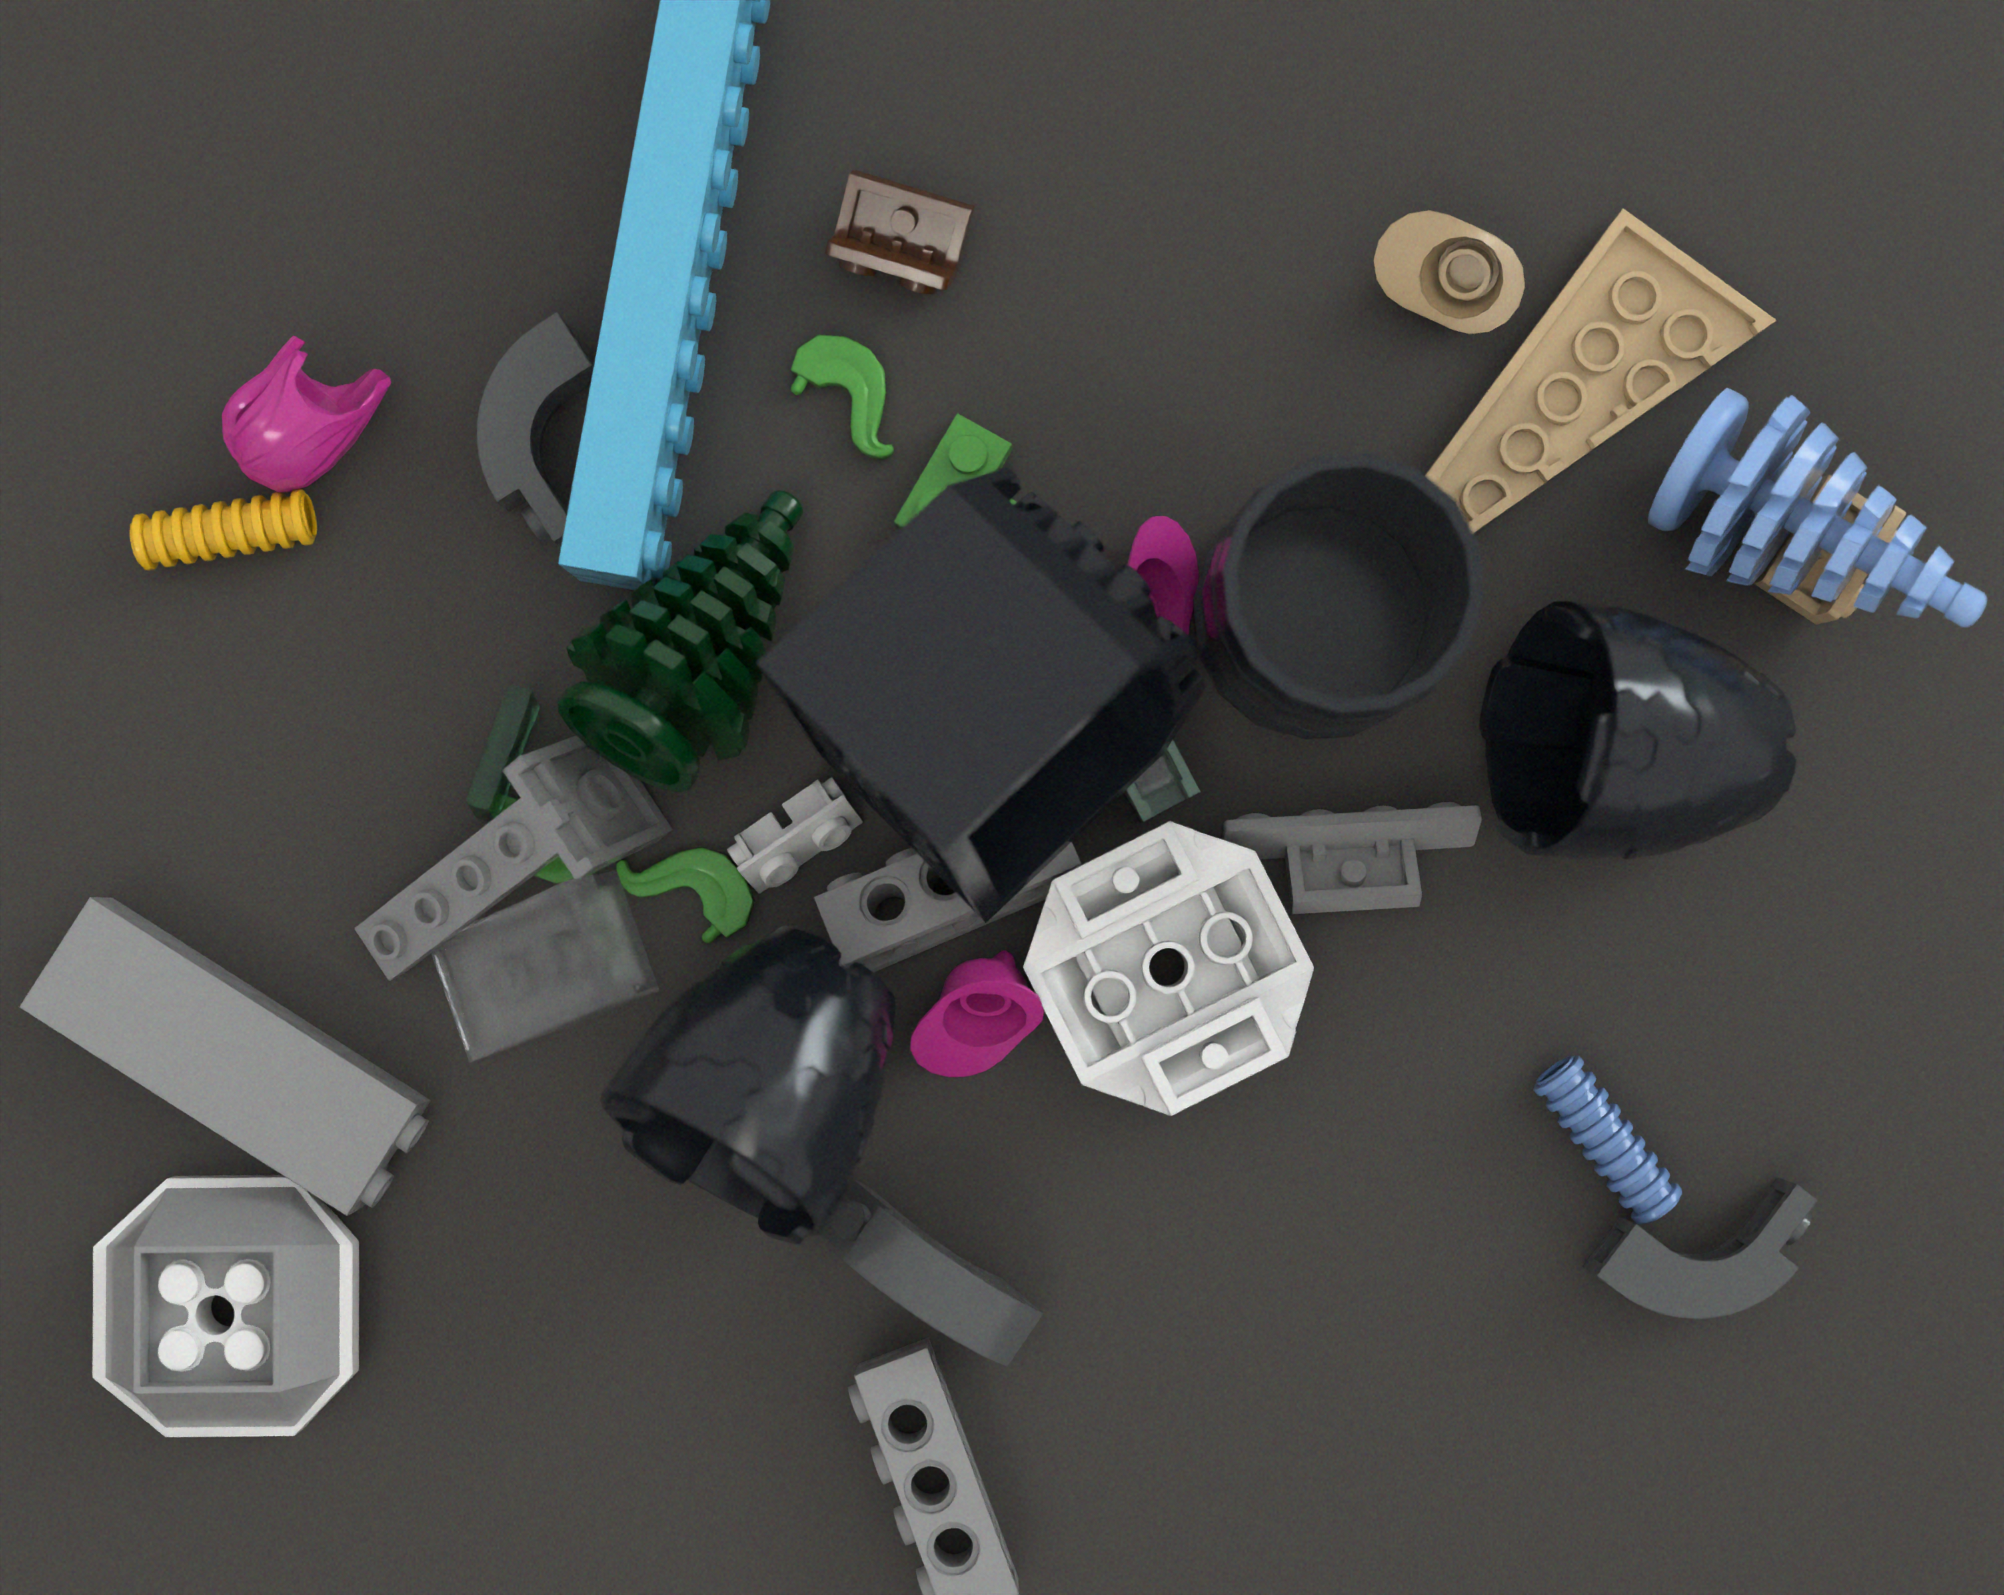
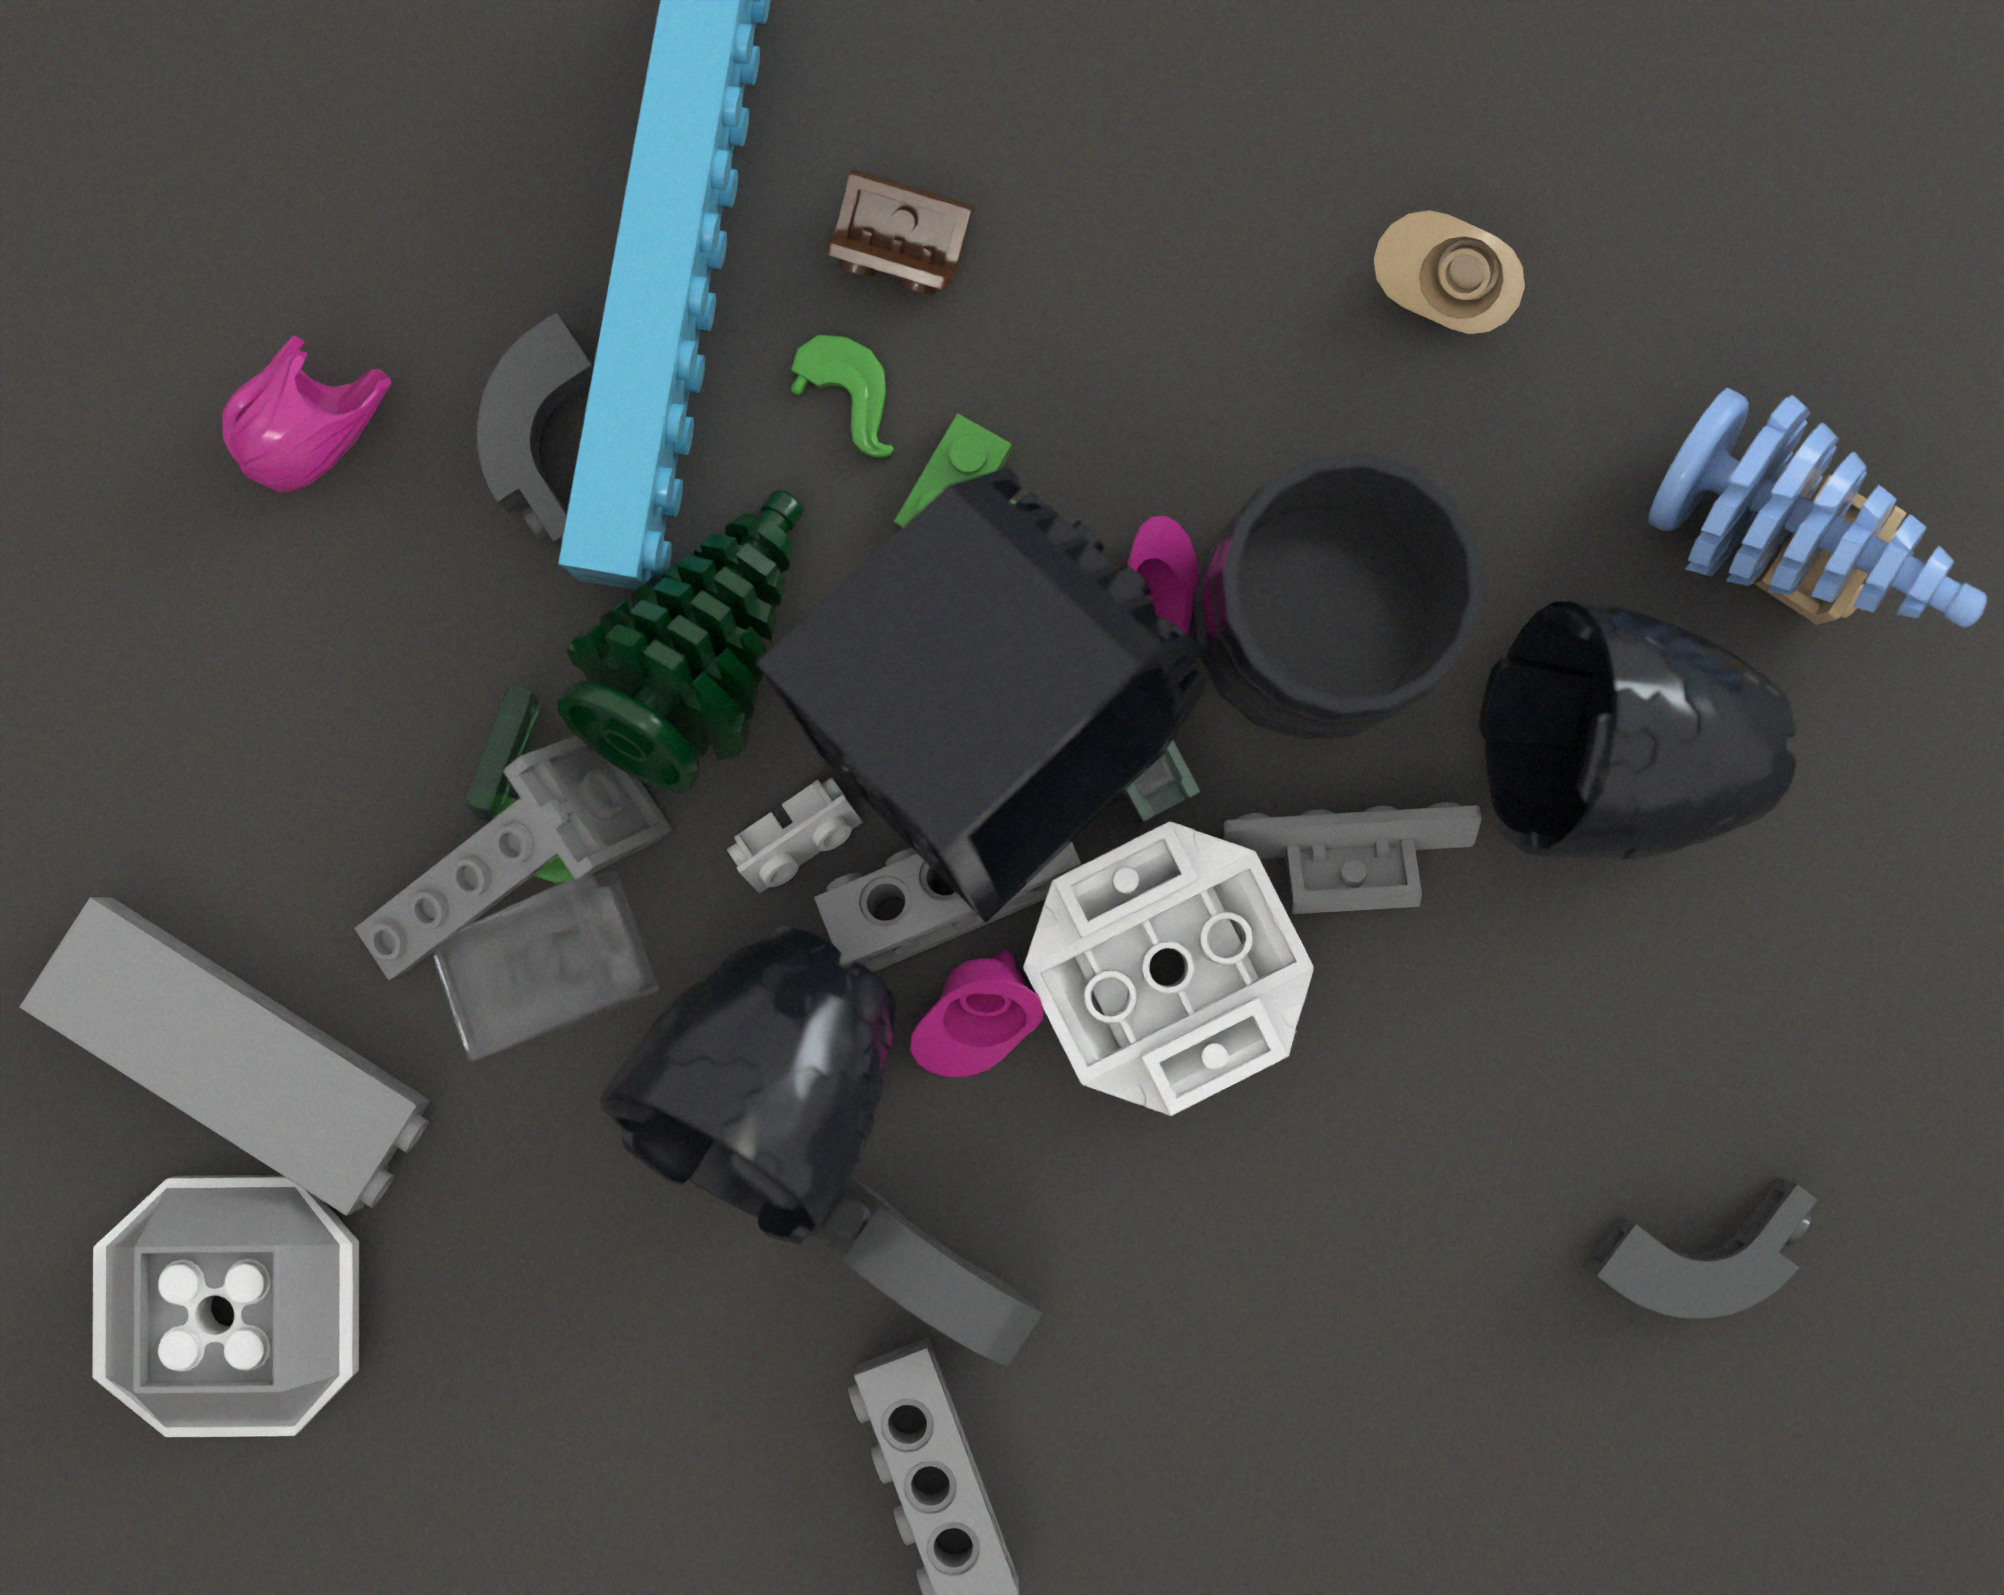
(223, 529): yellow piece -> none
(712, 875): bright green piece -> none
(1603, 354): tan wing -> none
(1608, 1140): medium blue piece -> none

